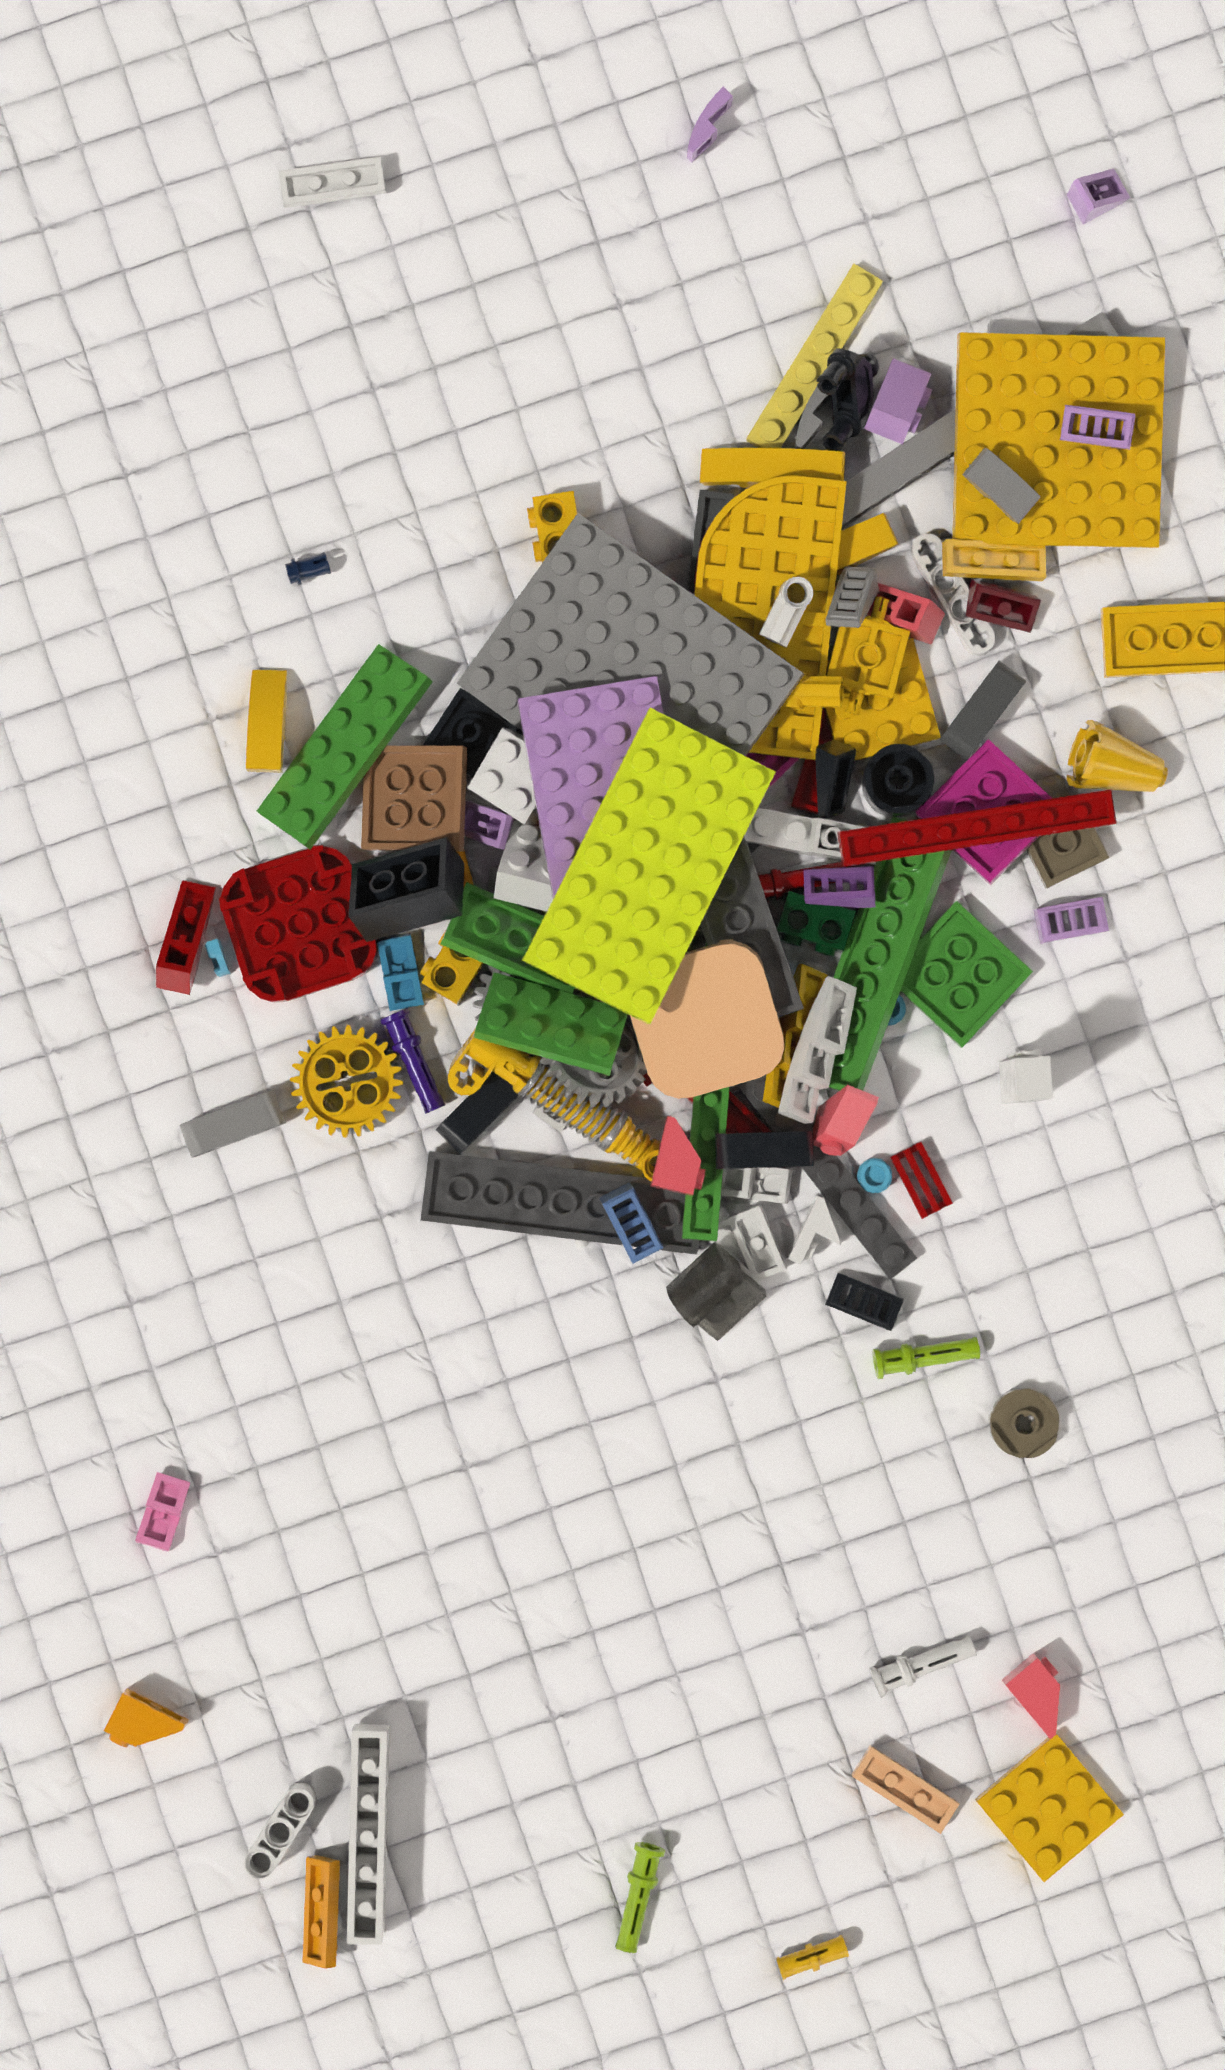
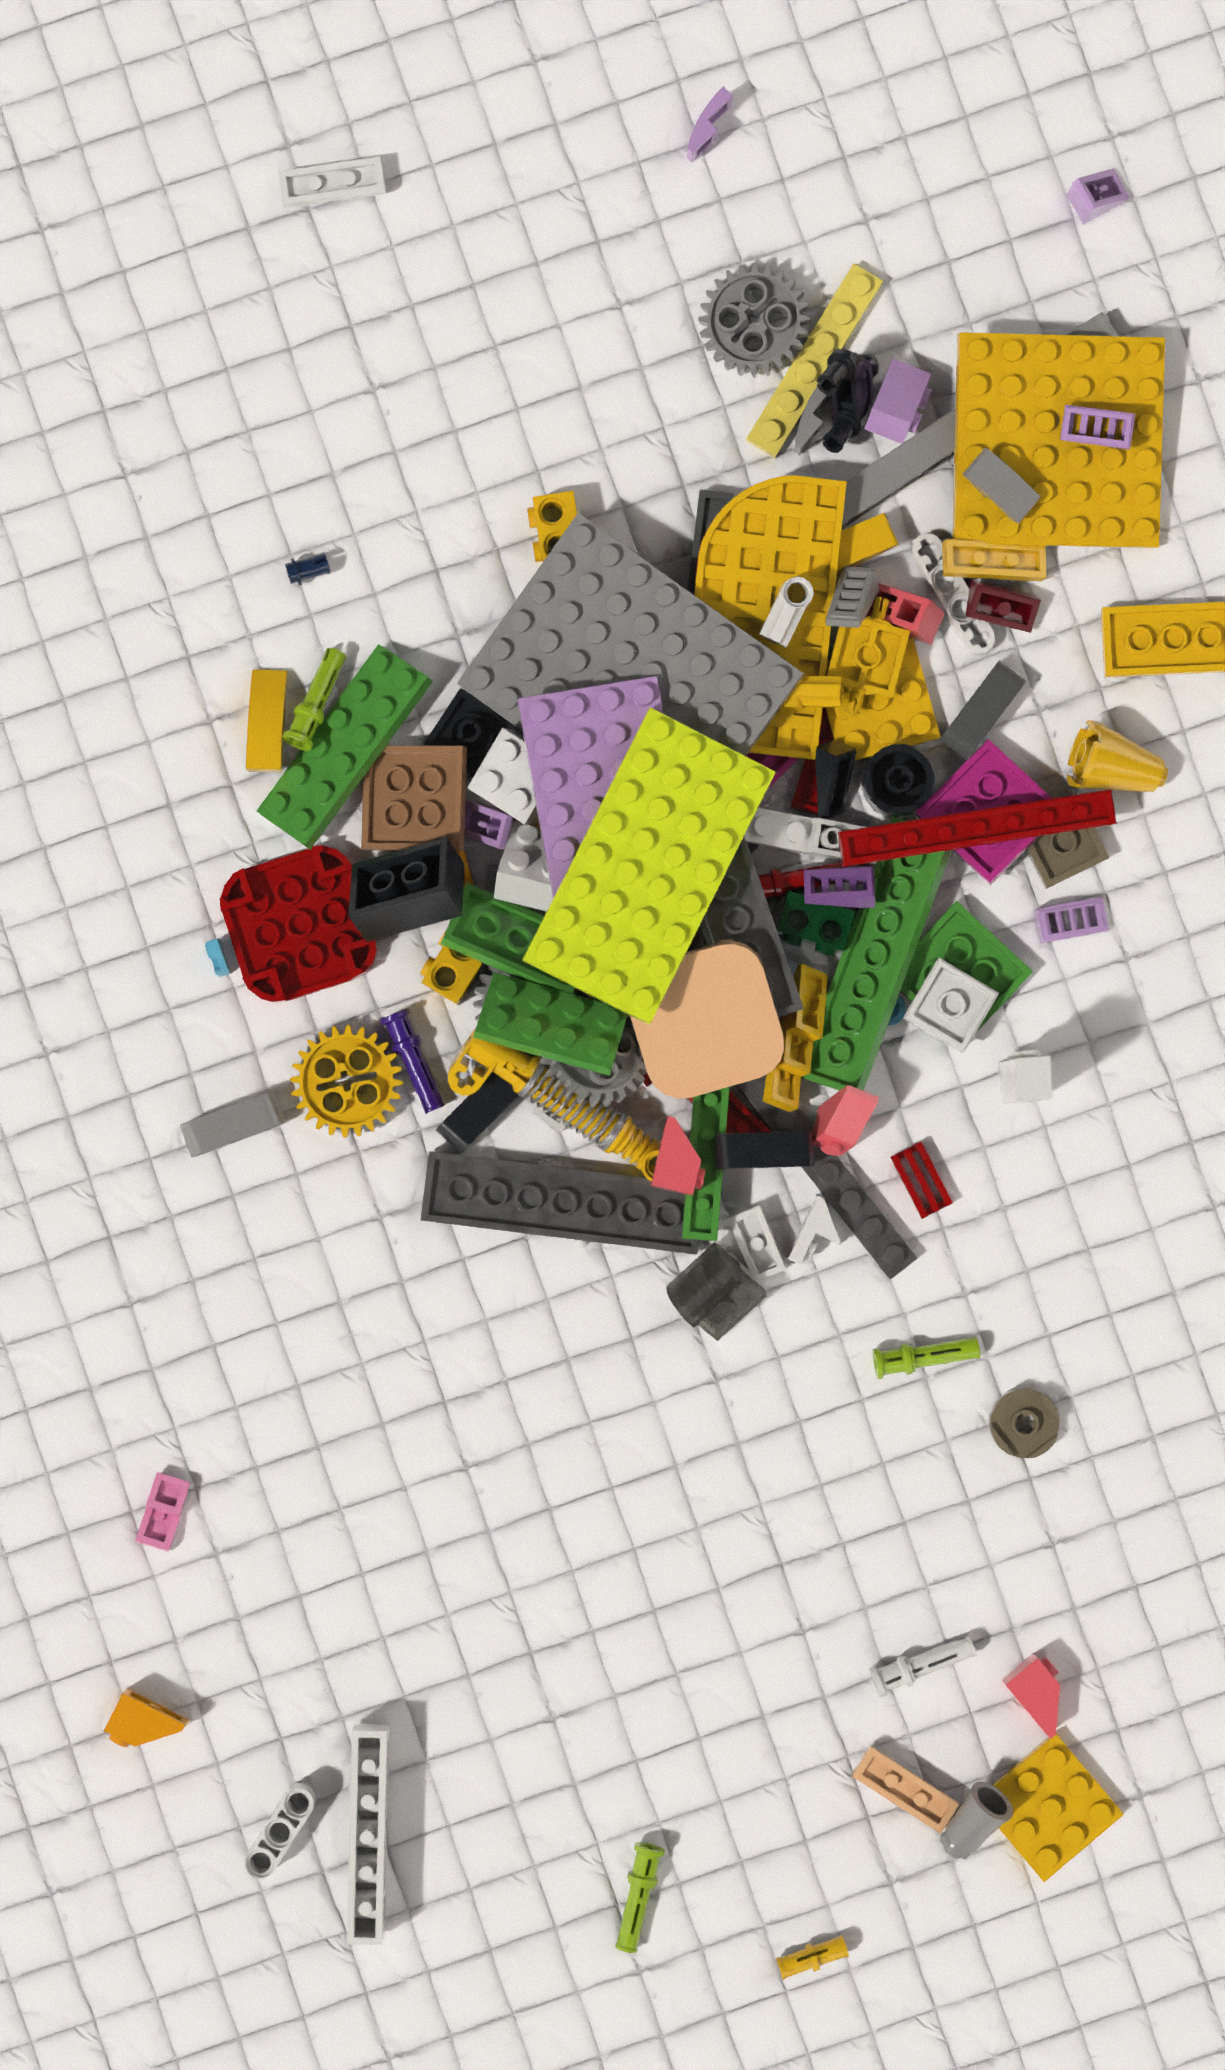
(184, 938): red slope -> none
(309, 713): none -> lime pin
(321, 1911): light orange plate -> none
(400, 972): dark azure slope -> none
(618, 1196): medium blue slope -> none
(753, 465): yellow slope -> none
(757, 1184): white slope -> none
(776, 340): none -> light grey gear
(814, 1055): white slope -> none
(874, 1175): medium azure tile -> none
(892, 1312): black slope -> none
(950, 1005): none -> white plate
(976, 1820): none -> light grey plant

